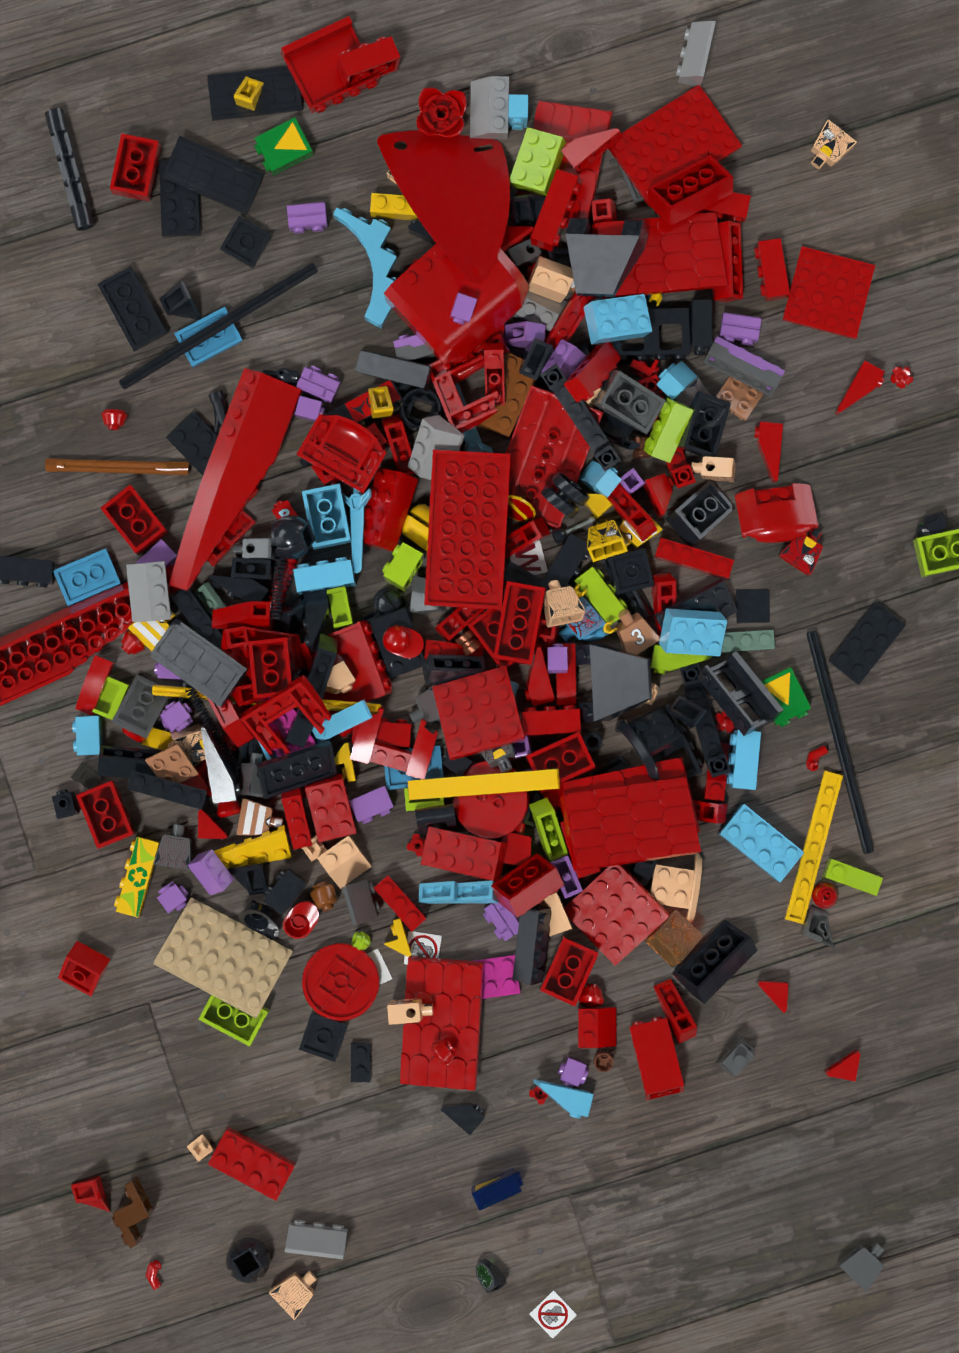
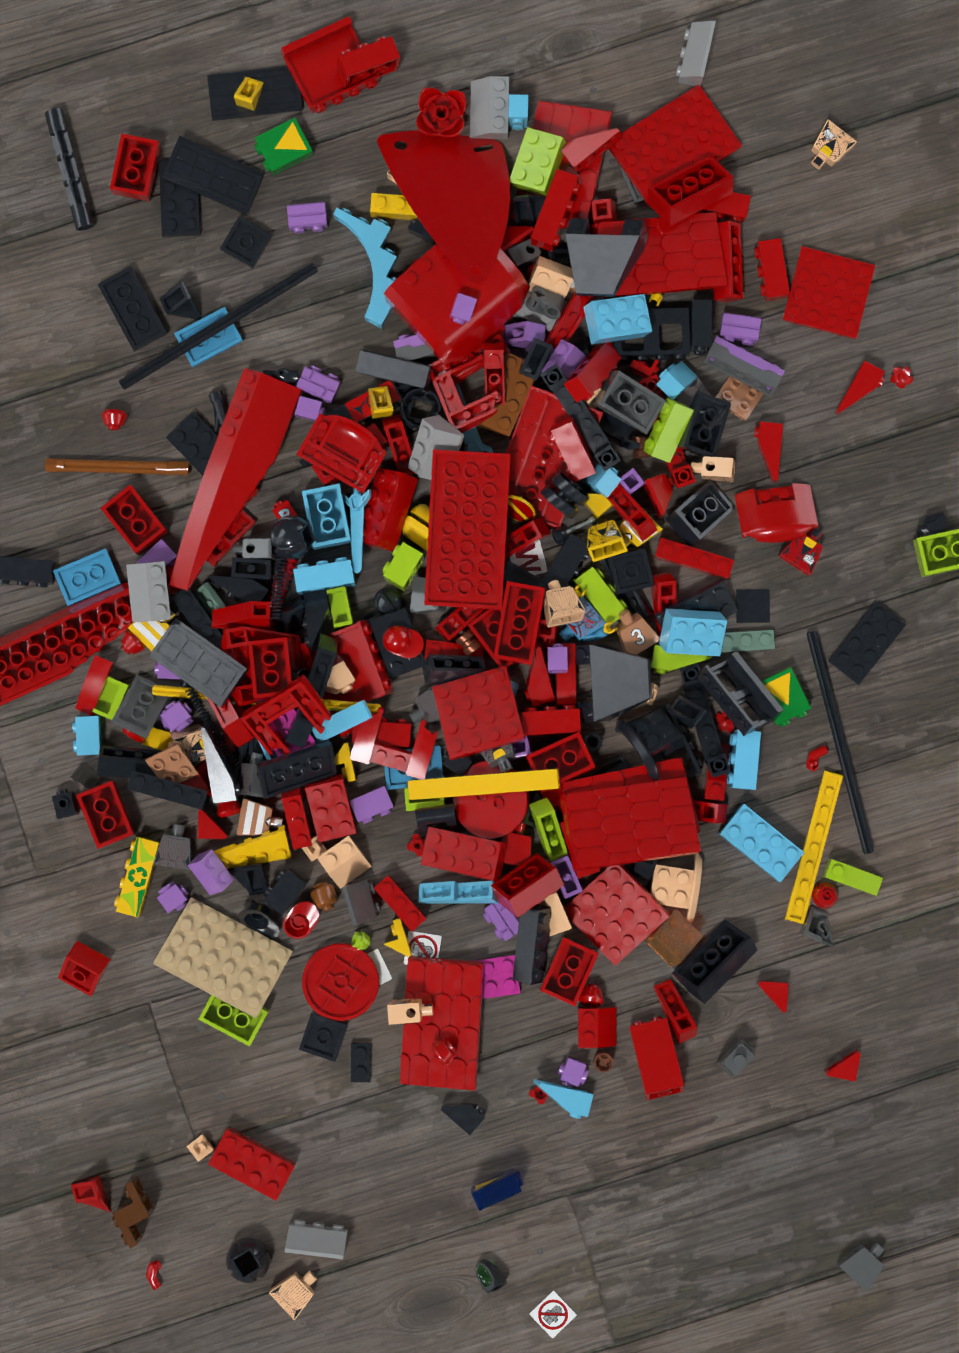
(547, 302): none -> dark grey piece
(572, 449): none -> brick

